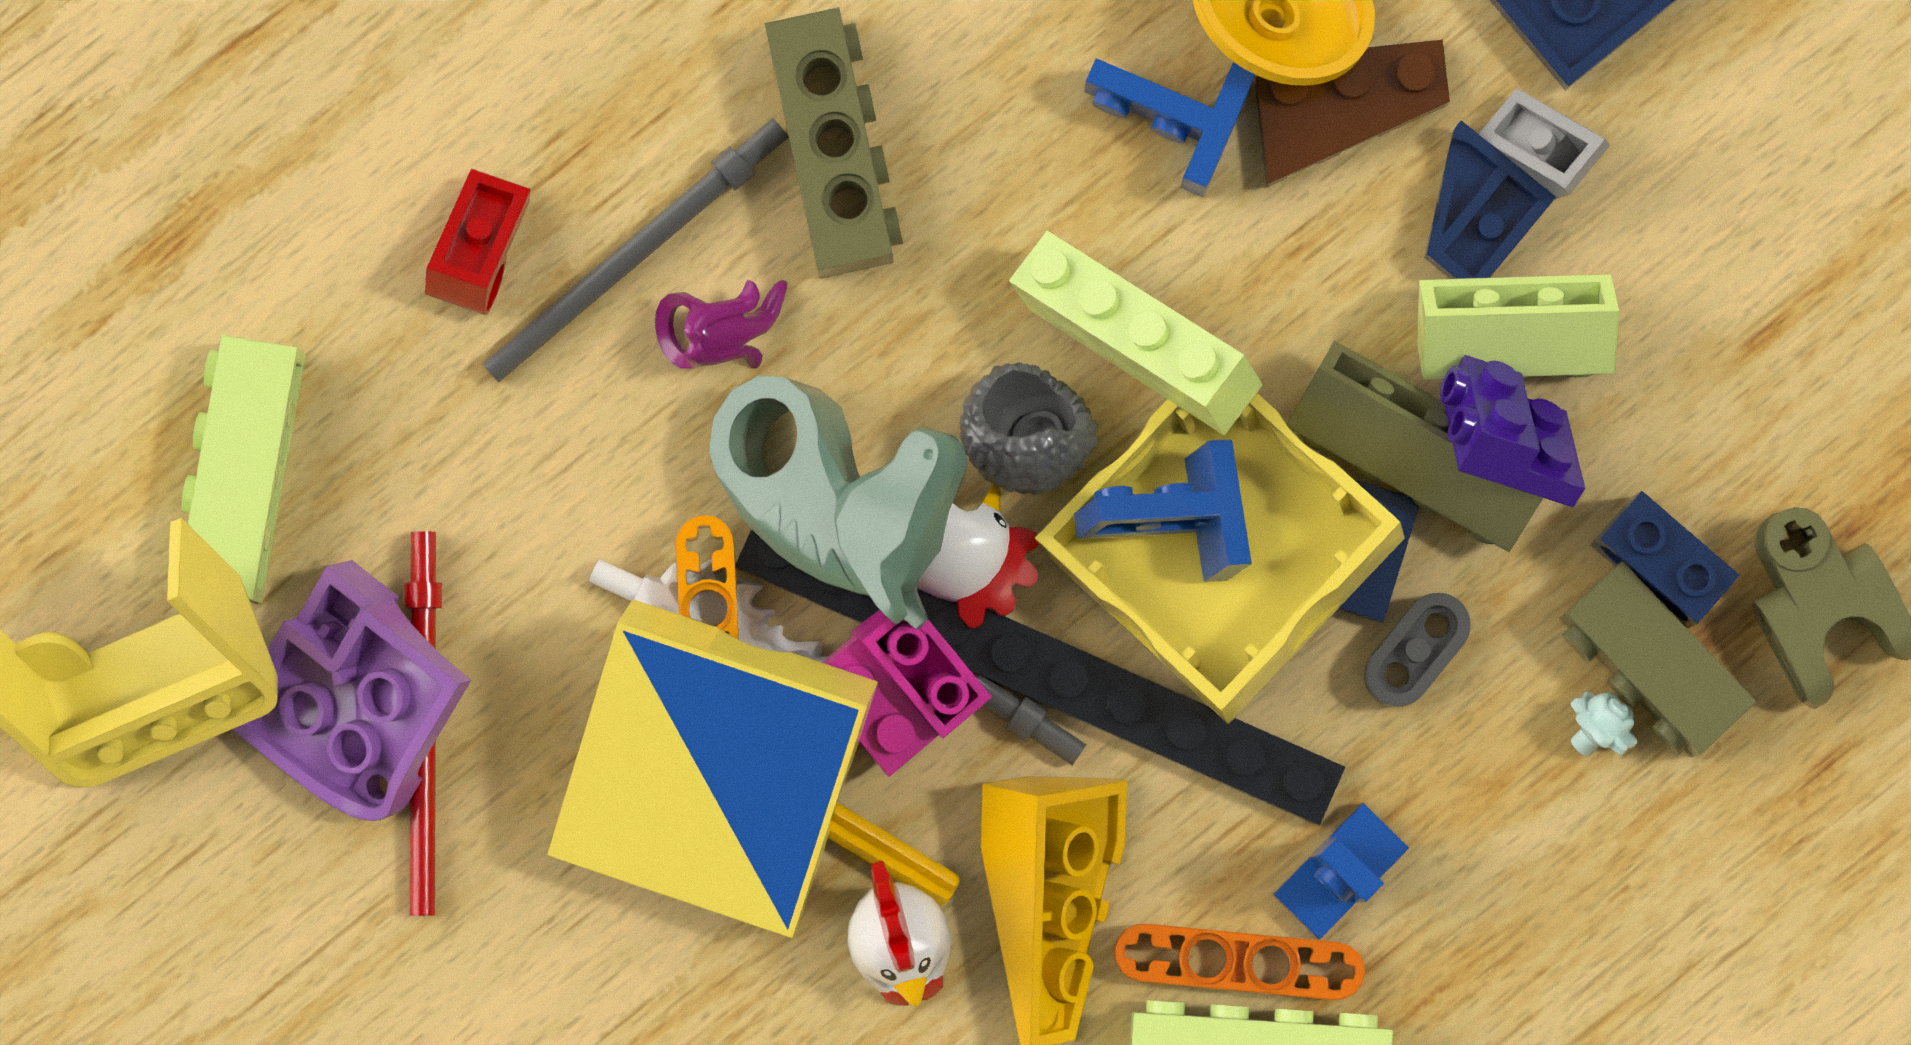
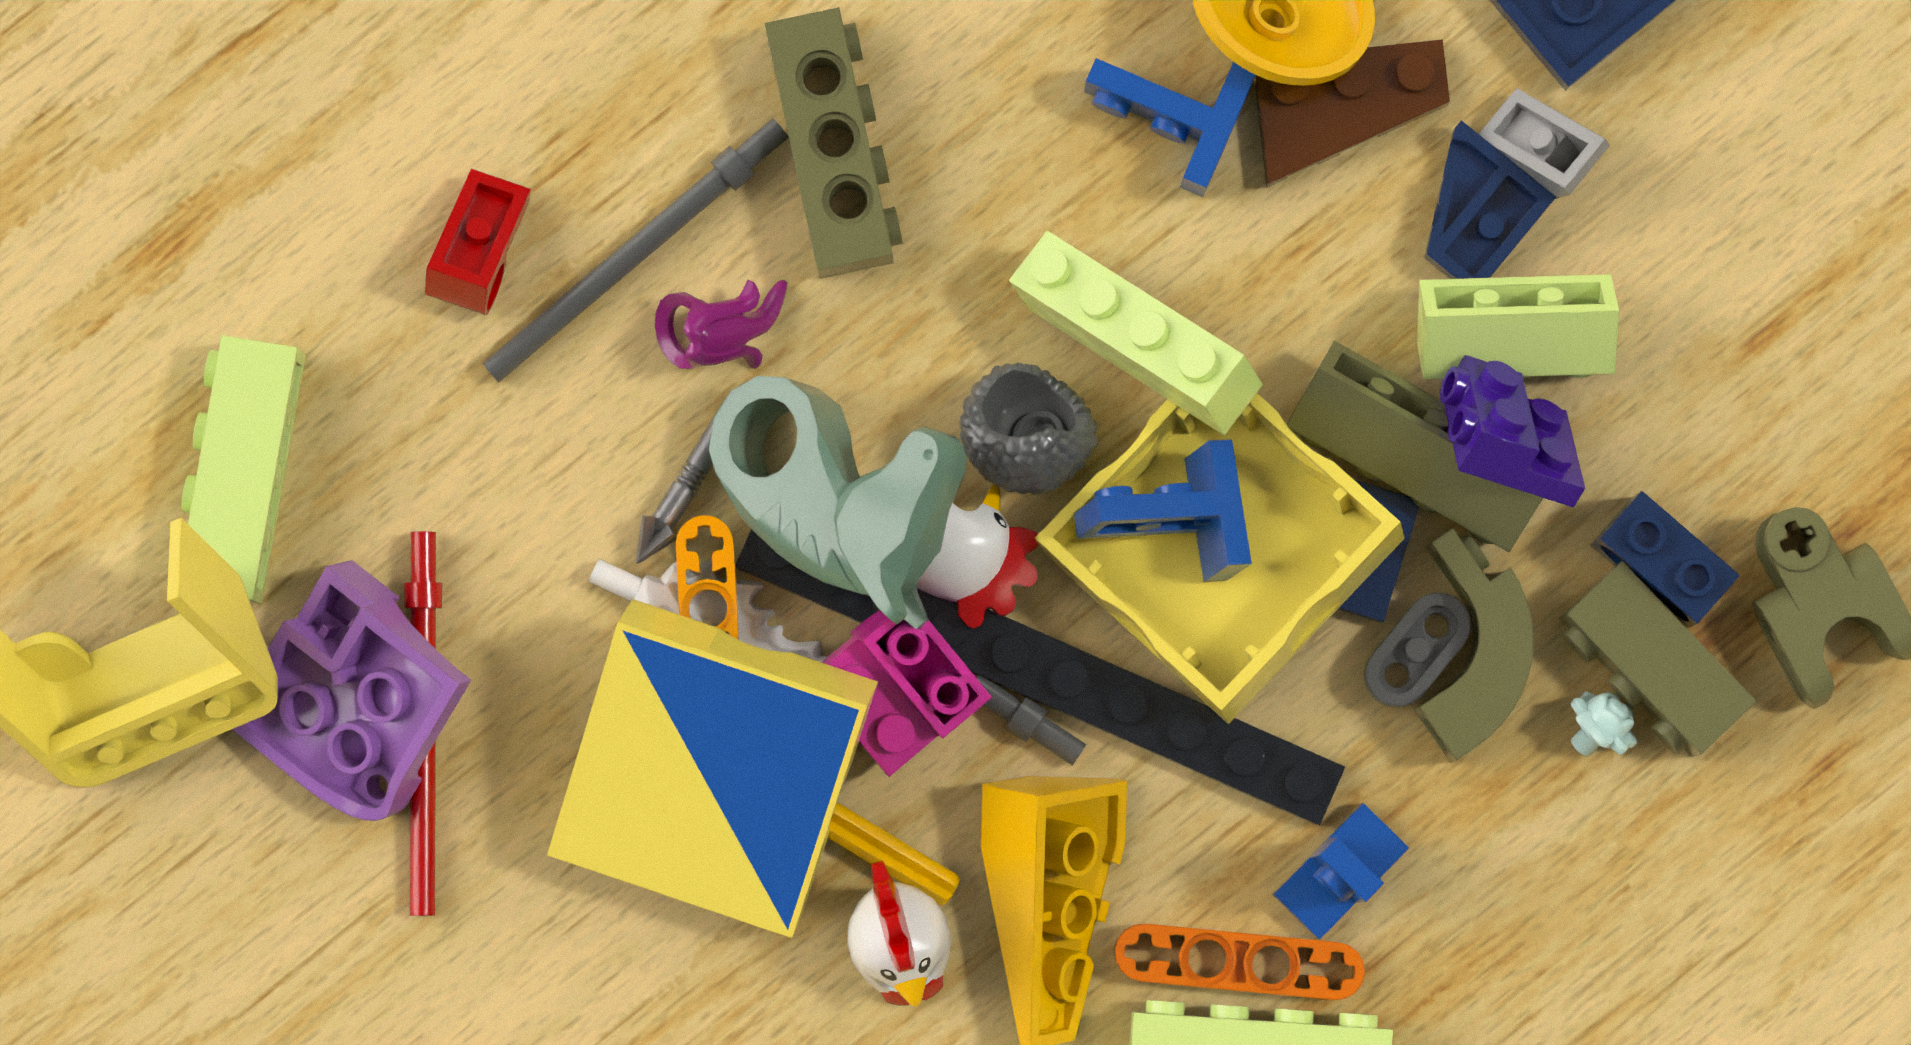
(657, 530): none -> flat silver piece
(1499, 656): none -> olive arch

